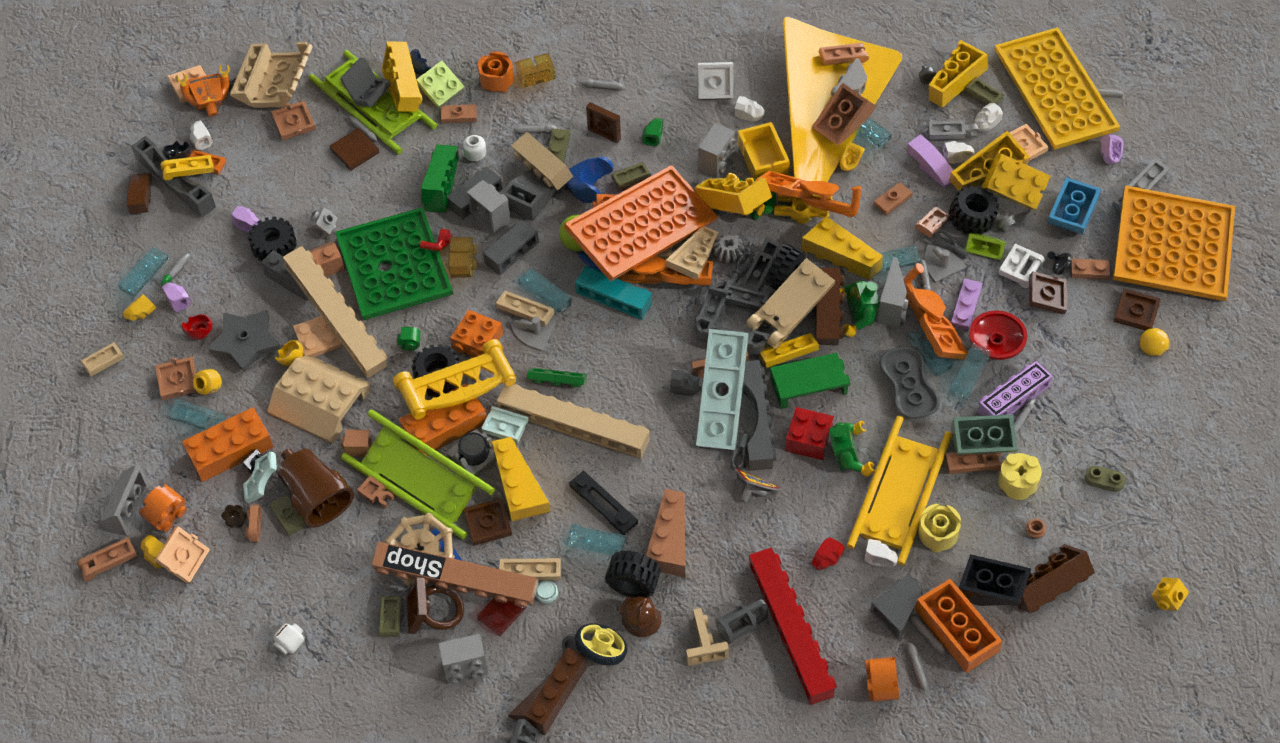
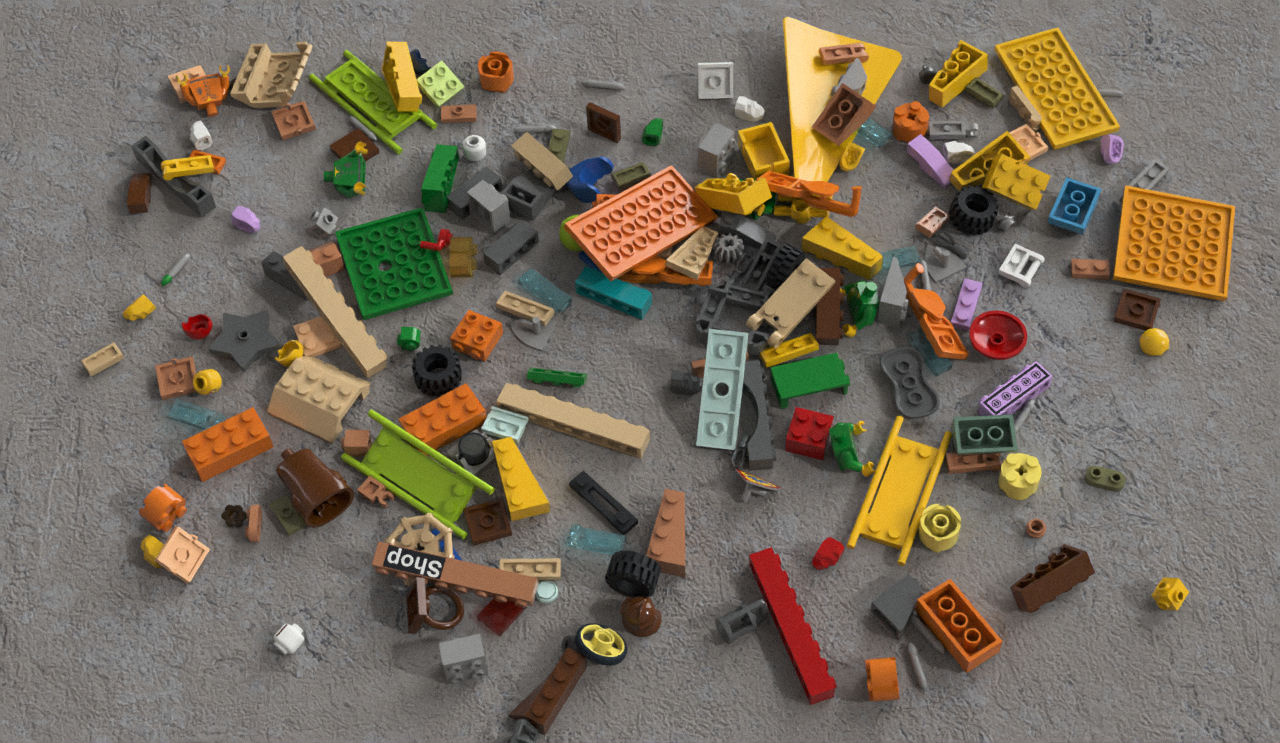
(106, 558): nougat plate -> none
(124, 501): light grey slope -> none
(143, 272): clear light blue plate -> none
(176, 296): lavender rock -> none
(177, 151): black hair -> none
(249, 461): black plate -> none
(255, 485): light aqua tile -> none
(269, 228): black tyre -> none
(349, 173): none -> green torso
(363, 84): dark grey bracket -> none
(390, 616): olive plate -> none
(492, 361): yellow piece -> none
(532, 75): clear yellow piece -> none
(708, 650): tan bracket -> none
(748, 231): none -> dark grey slope
(880, 555): white rock -> none
(893, 198): nougat plate -> none
(910, 121): none -> orange brick
(970, 370): clear light blue plate -> none
(985, 246): lime slope -> none
(988, 117): white rock -> none
(993, 582): black slope -> none
(1025, 108): none -> tan plate
(1048, 292): tile -> none
(1061, 261): black piece -> none

